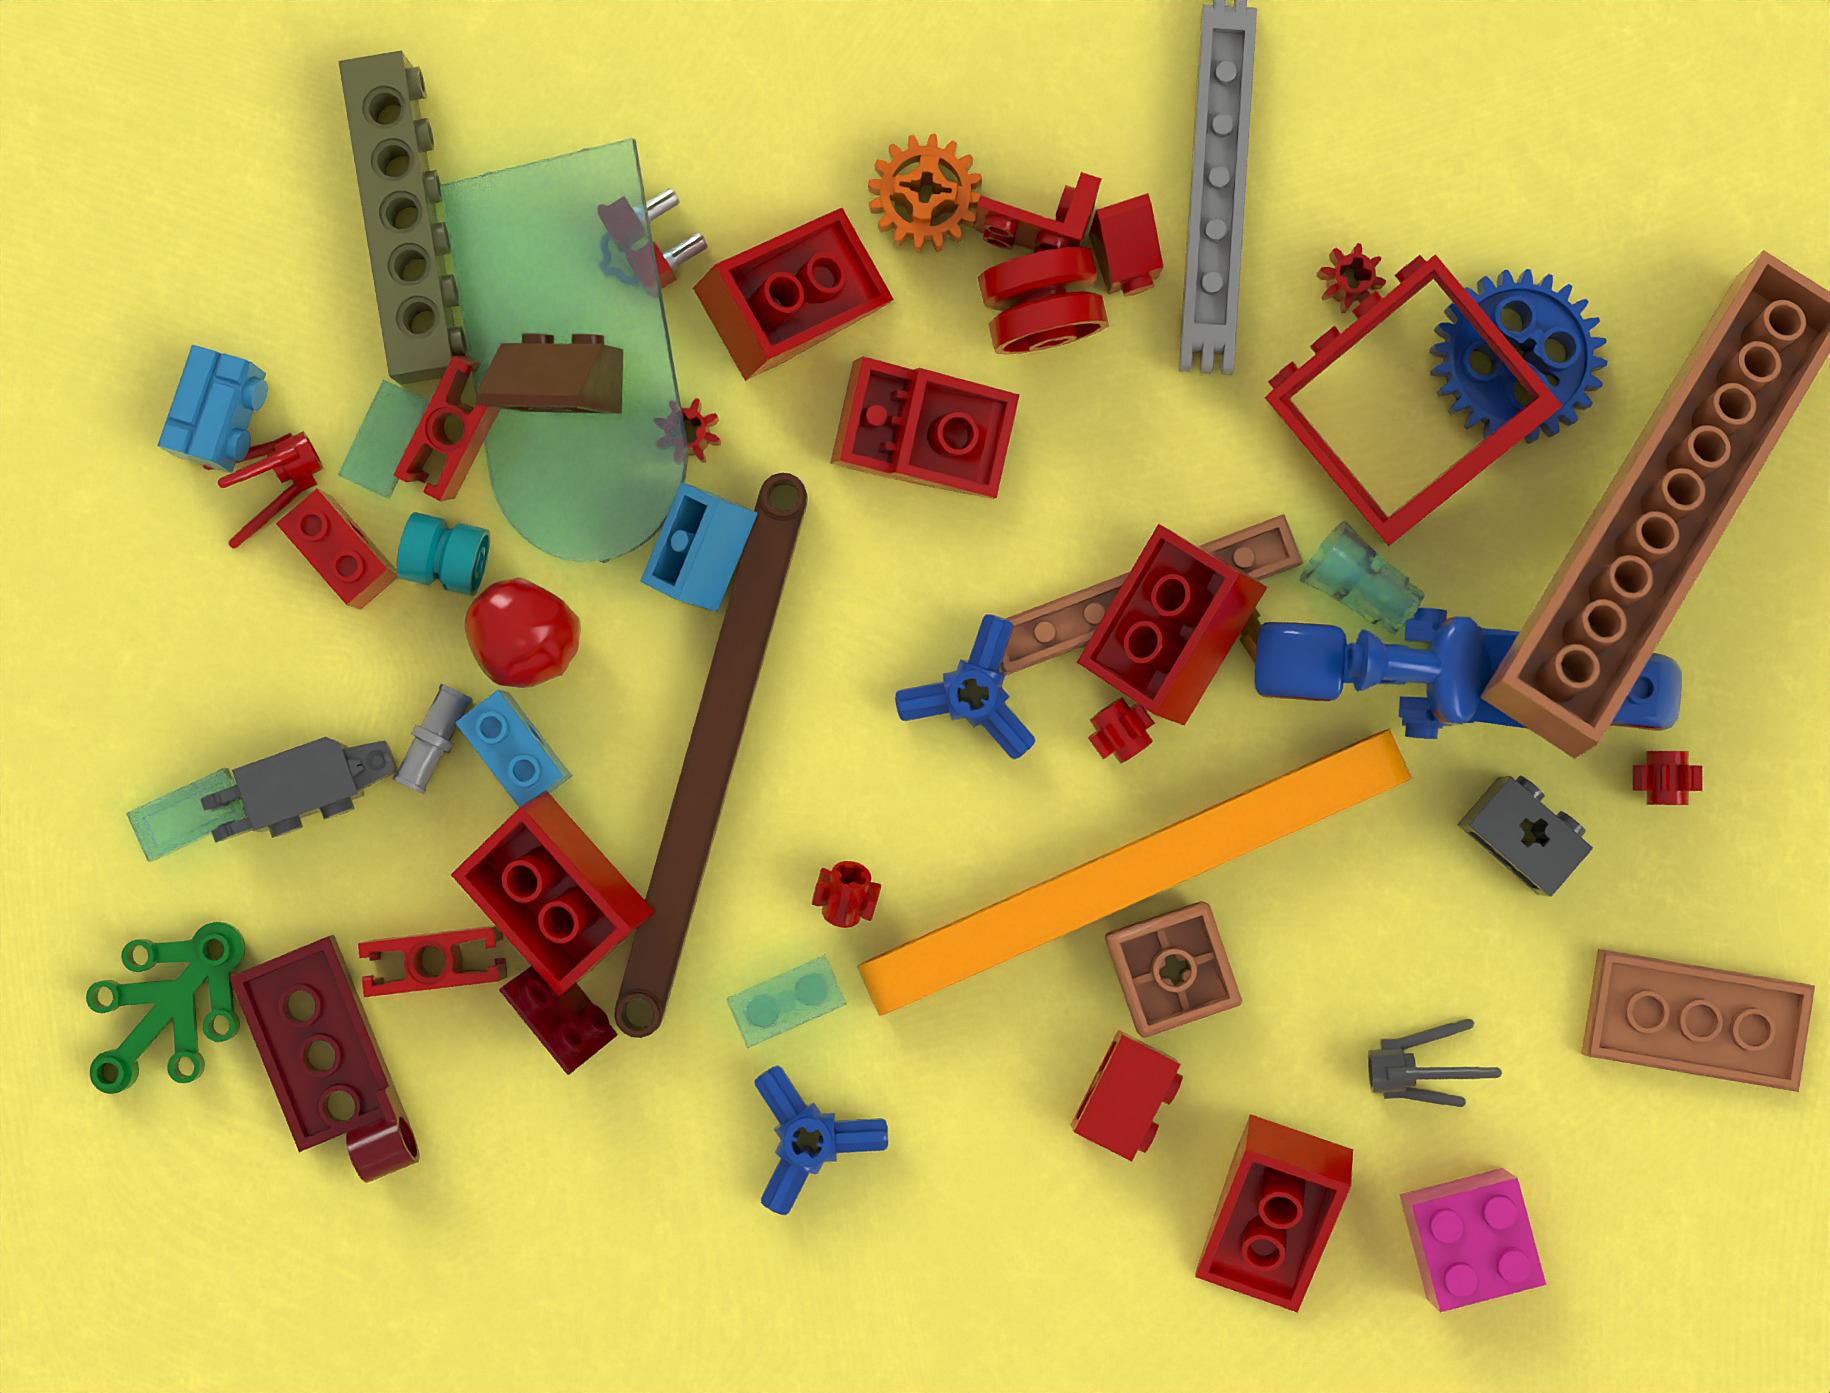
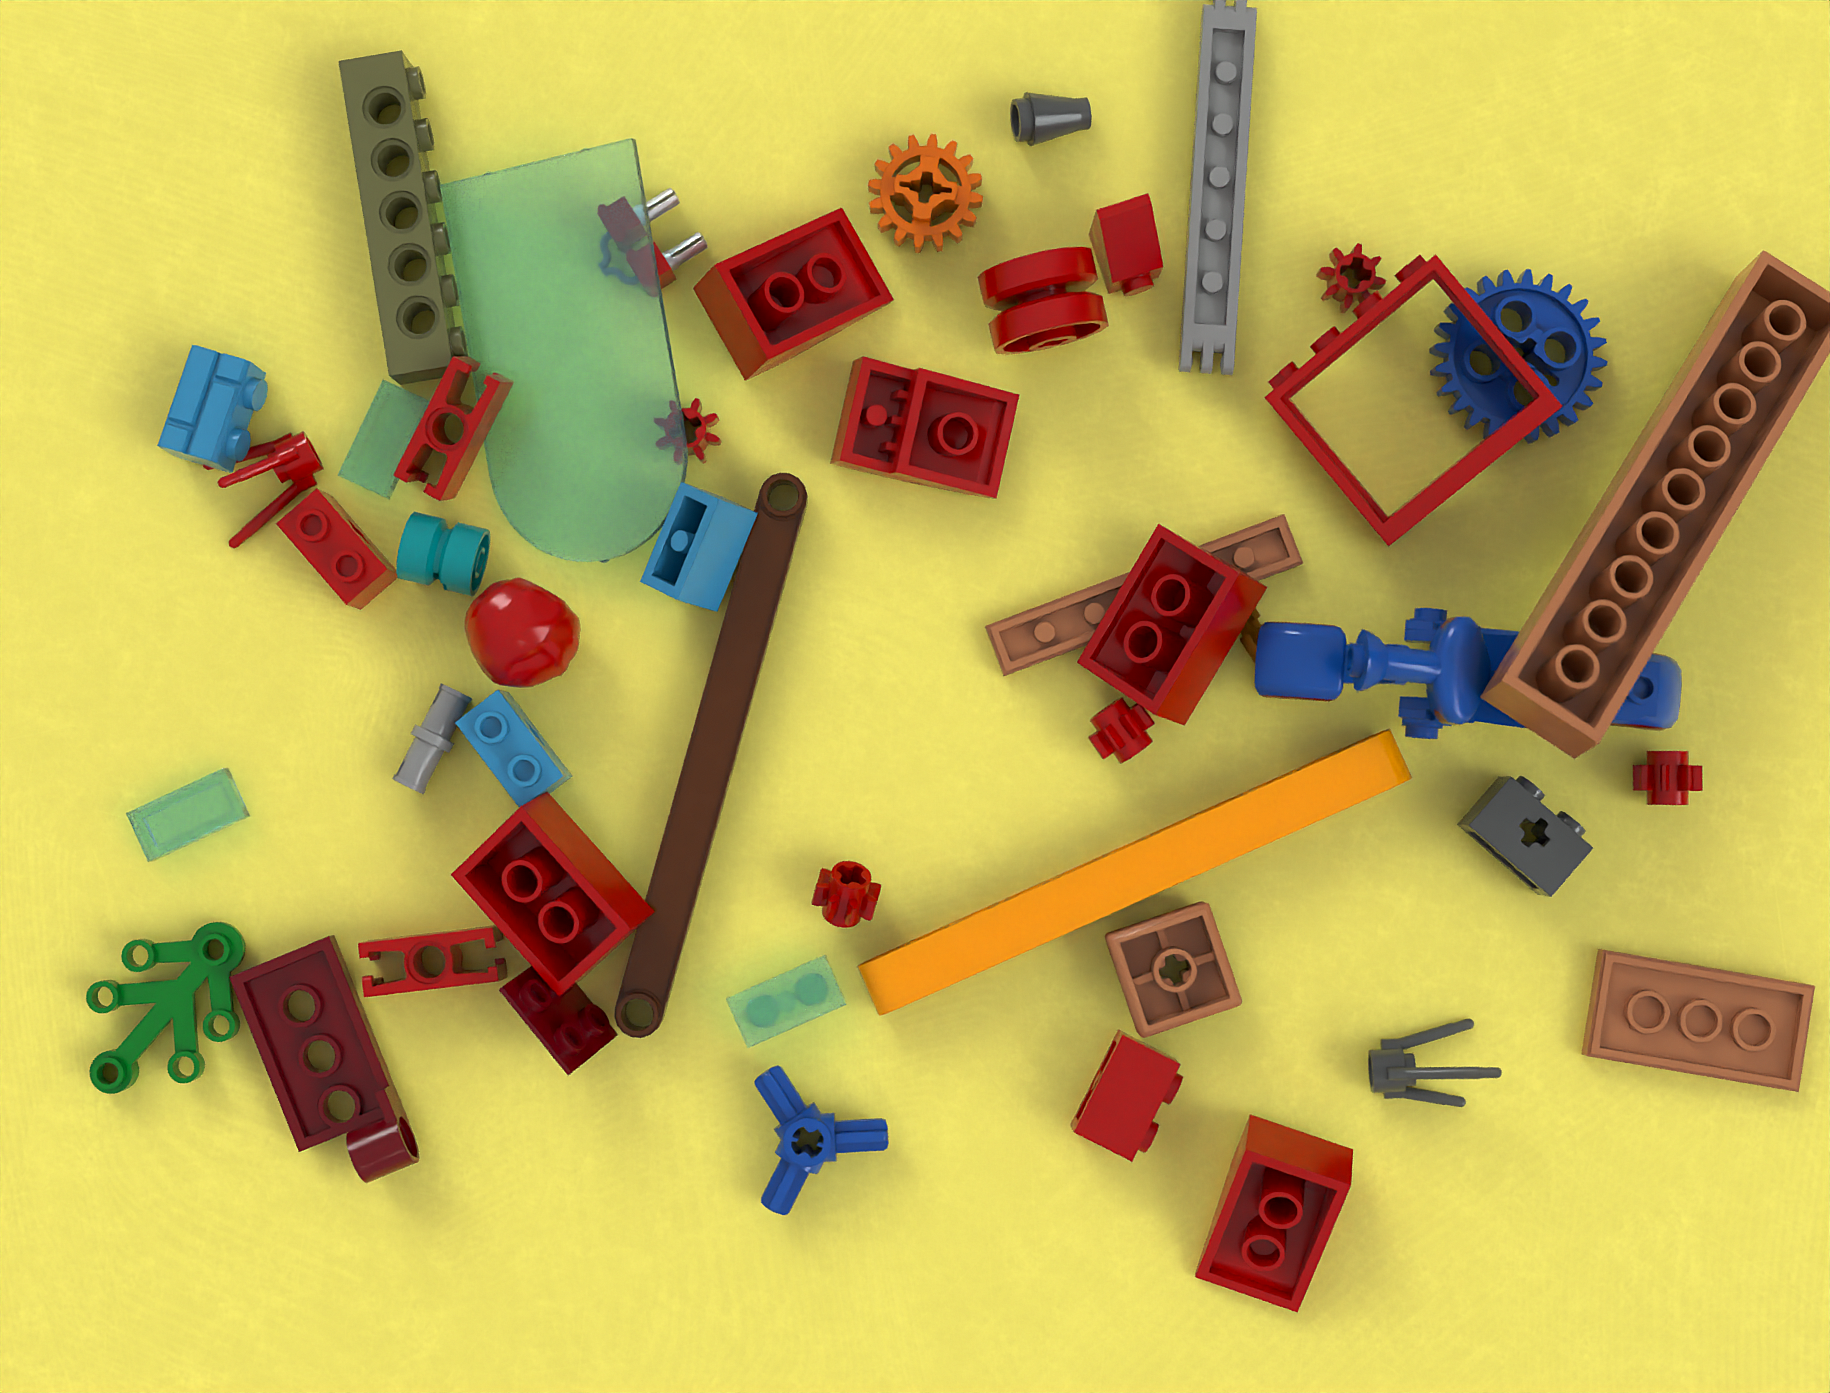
(299, 783): dark grey hinge -> none
(555, 376): reddish brown slope -> none
(984, 667): blue bush -> none
(1009, 225): red bracket -> none
(1047, 117): none -> dark grey cone
(1362, 580): clear light blue plant -> none
(1472, 1239): dark pink brick -> none

